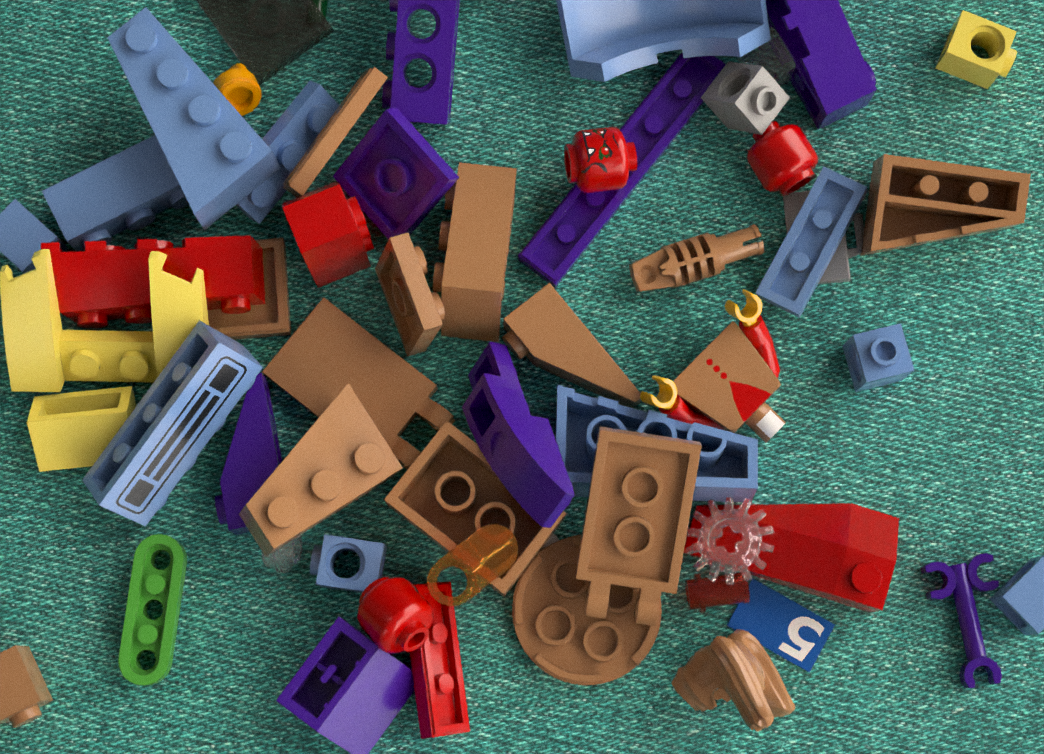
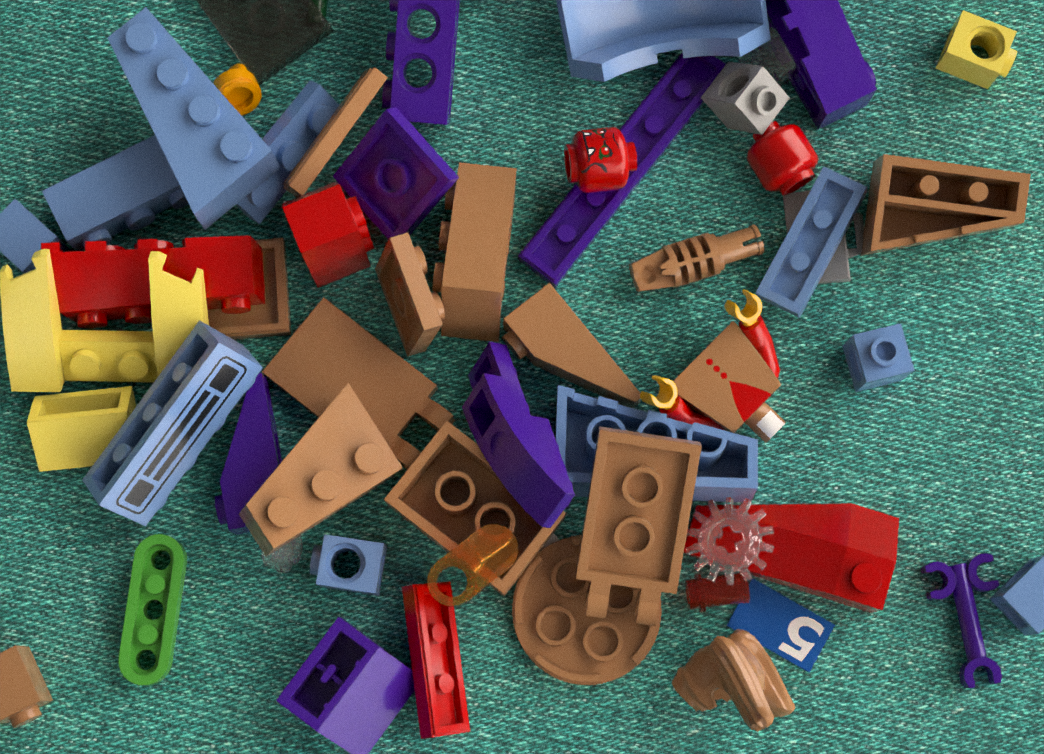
(395, 615): red head -> none

